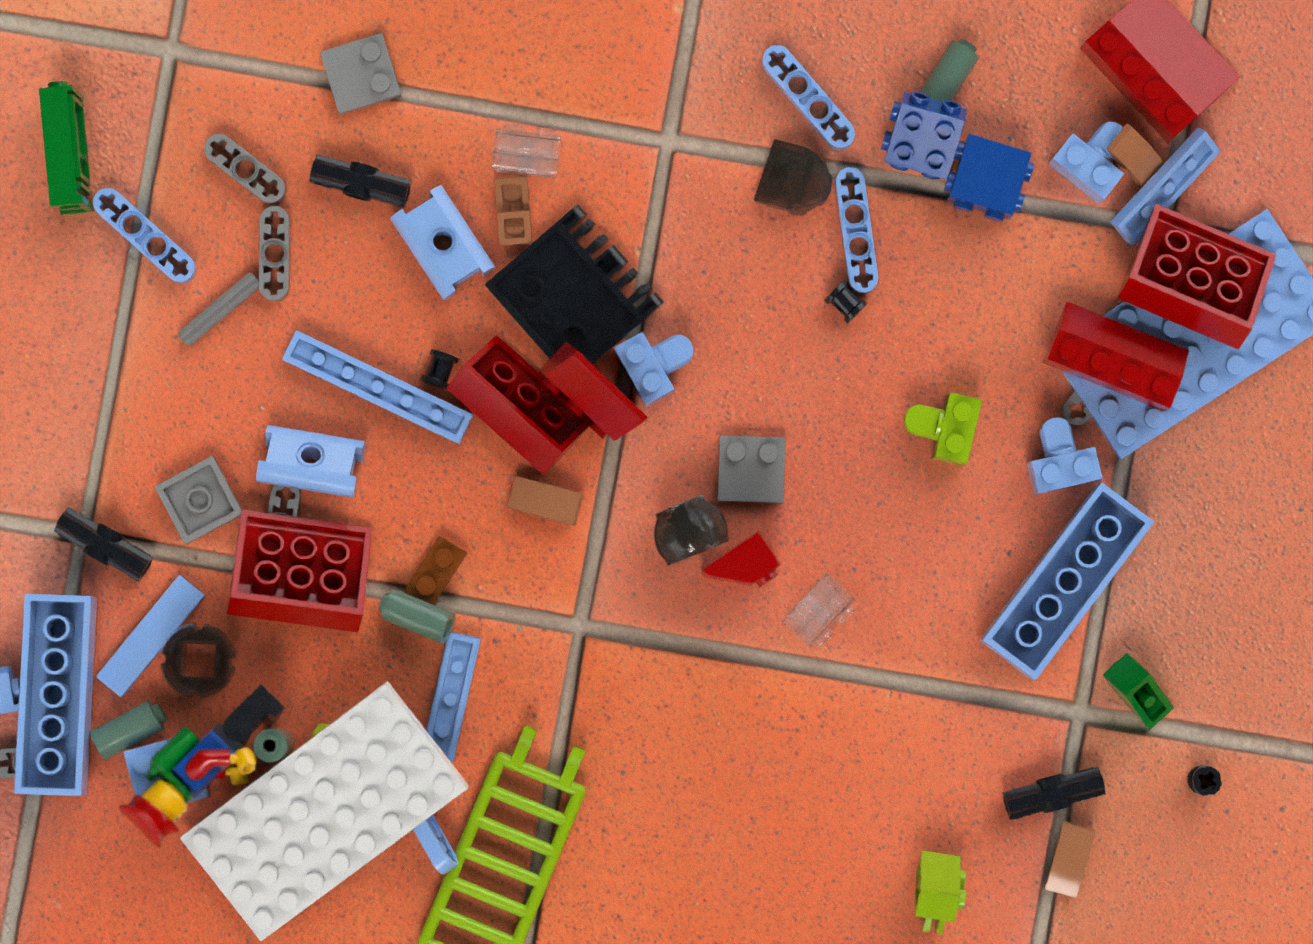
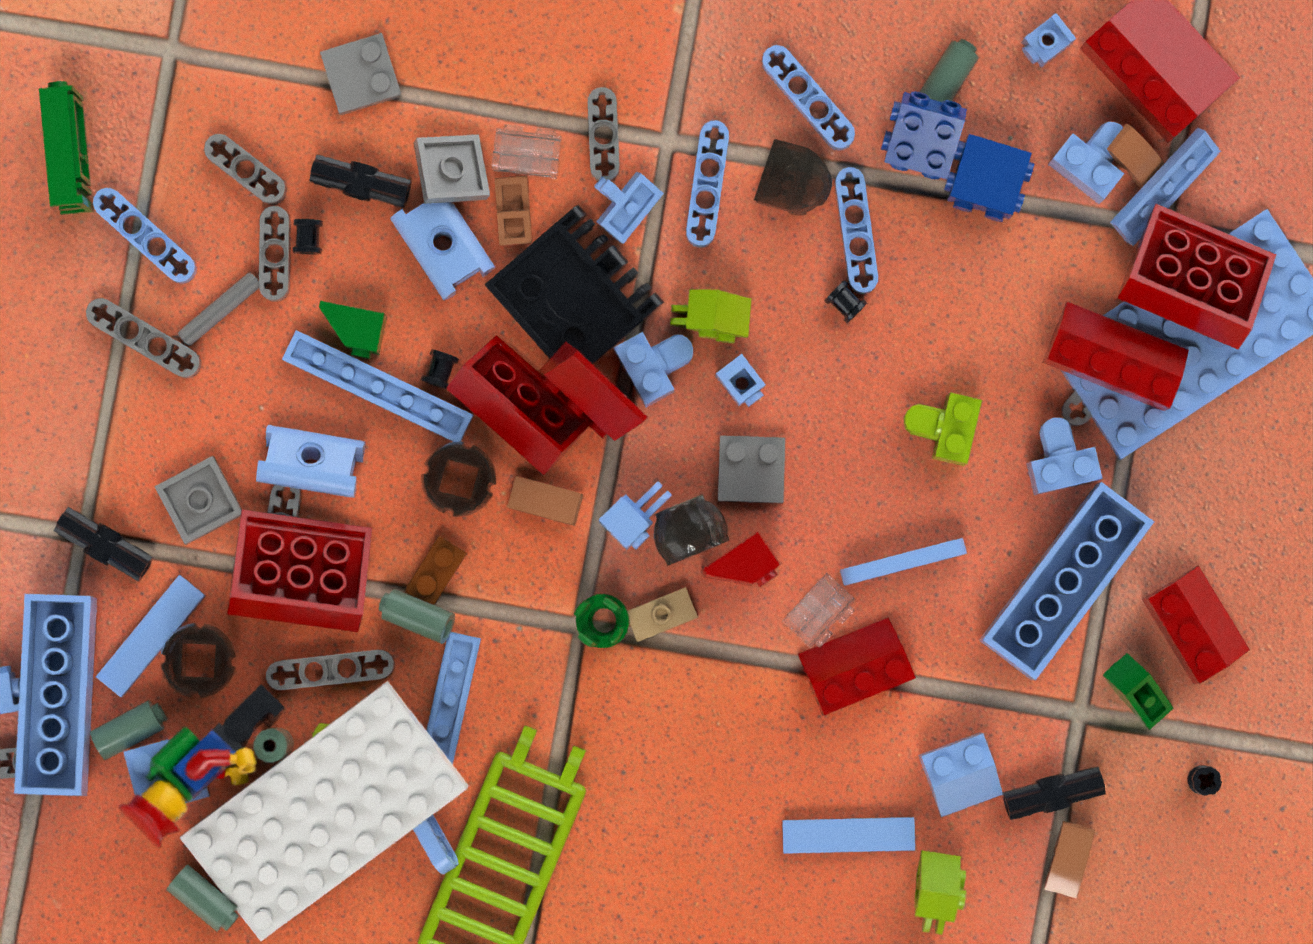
(144, 337): none -> light grey beam
(203, 899): none -> sand green brick
(307, 236): none -> black bush
(330, 672): none -> light grey beam
(356, 328): none -> green slope
(436, 470): none -> clear smoke piece
(451, 169): none -> light grey plate
(584, 621): none -> green piece
(593, 111): none -> light grey beam
(627, 206): none -> light blue plate
(627, 520): none -> light blue brick
(662, 614): none -> tan plate
(709, 184): none -> light blue beam
(714, 315): none -> lime brick
(741, 369): none -> light blue brick
(848, 835): none -> light blue tile
(856, 666): none -> red slope
(903, 561): none -> light blue beam
(961, 774): none -> light blue slope
(1058, 32): none -> light blue brick
(1196, 625): none -> red slope

